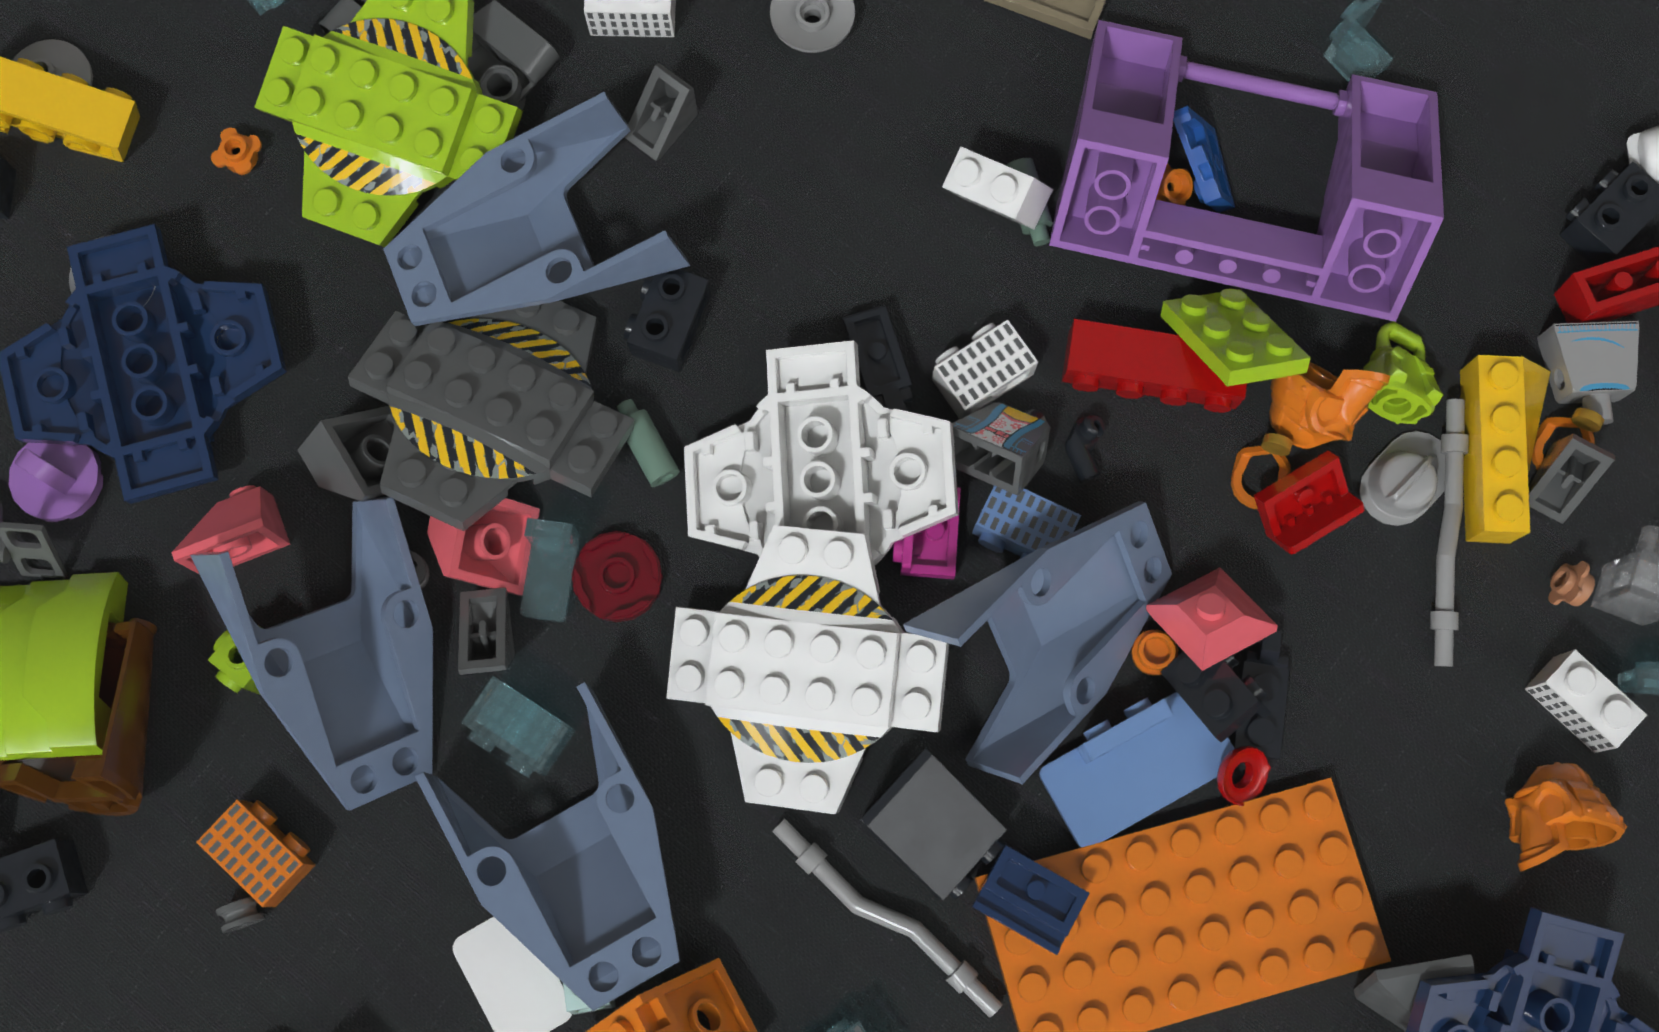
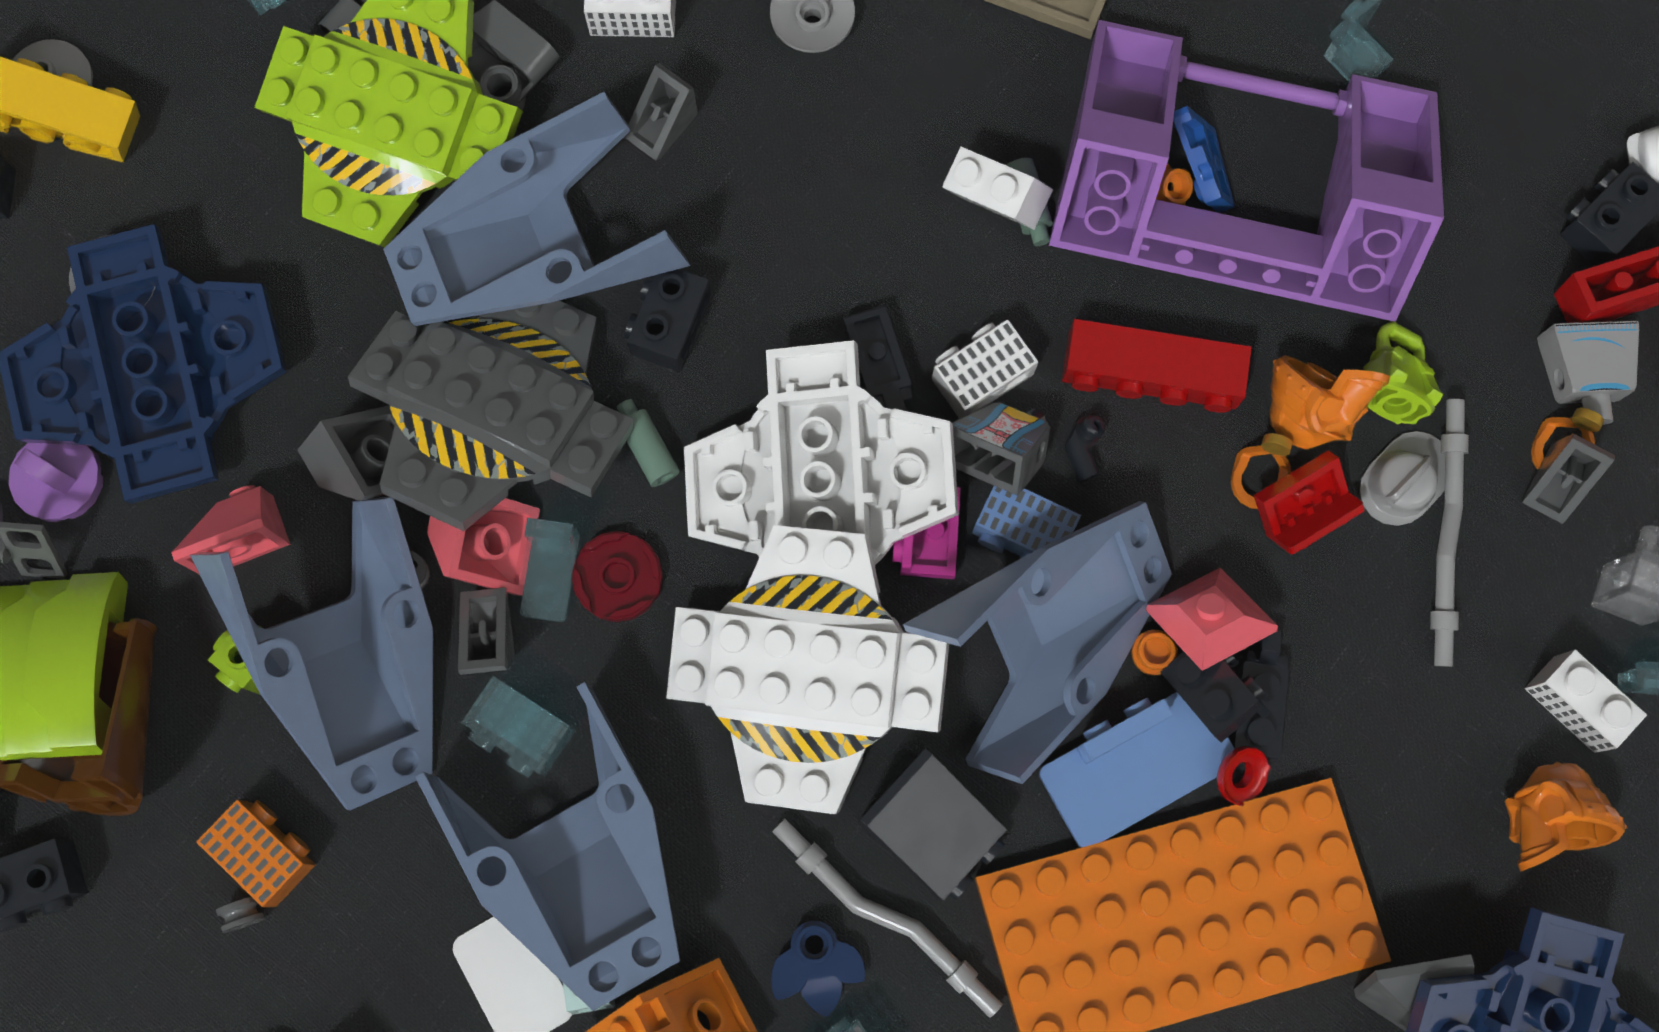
(243, 161): orange plate -> none
(818, 974): none -> dark blue plate
(1030, 899): dark blue plate -> none
(1234, 337): lime plate -> none
(1502, 423): yellow wedge -> none
(1572, 584): nougat plate -> none

